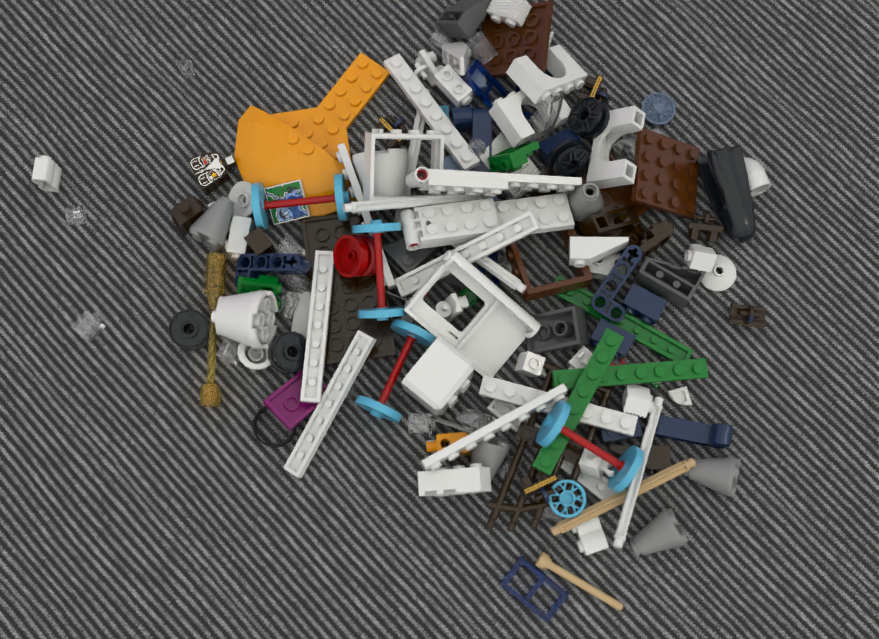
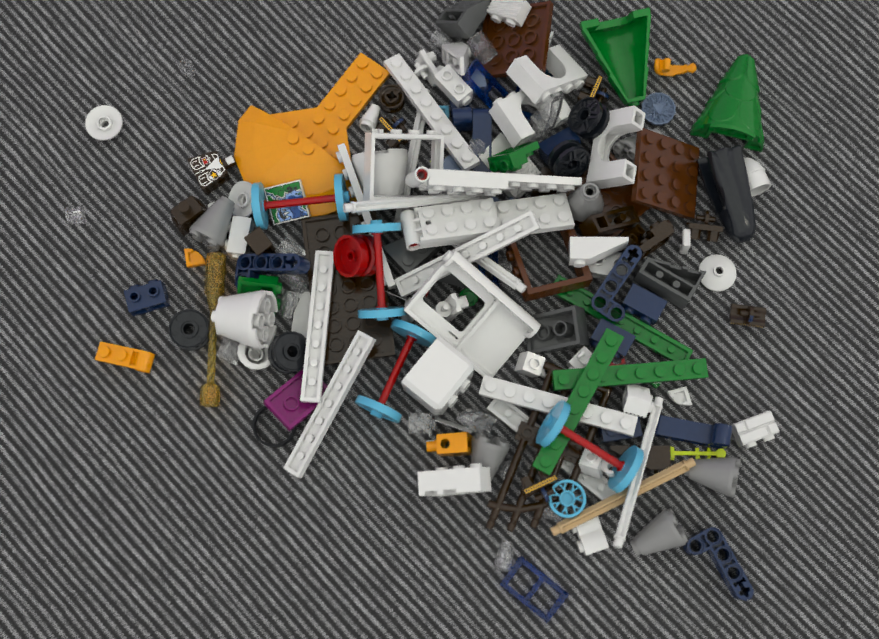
(46, 174): white brick -> none
(88, 325): clear brick -> none
(98, 117): none -> white dish
(125, 357): none -> light orange plate
(146, 297): none -> dark blue brick
(193, 258): none -> light orange tile
(370, 118): none -> white cone
(391, 98): none -> dark brown wheel
(488, 432): white plate -> none
(504, 557): none -> clear cone
(545, 562): tan piece -> none
(622, 52): none -> green cone
(664, 68): none -> light orange piece
(686, 241): none -> white tile
(700, 257): white brick -> none
(719, 453): none -> neon yellow piece
(722, 565): none -> dark blue beam
(734, 106): none -> green cone
(755, 428): none -> white brick

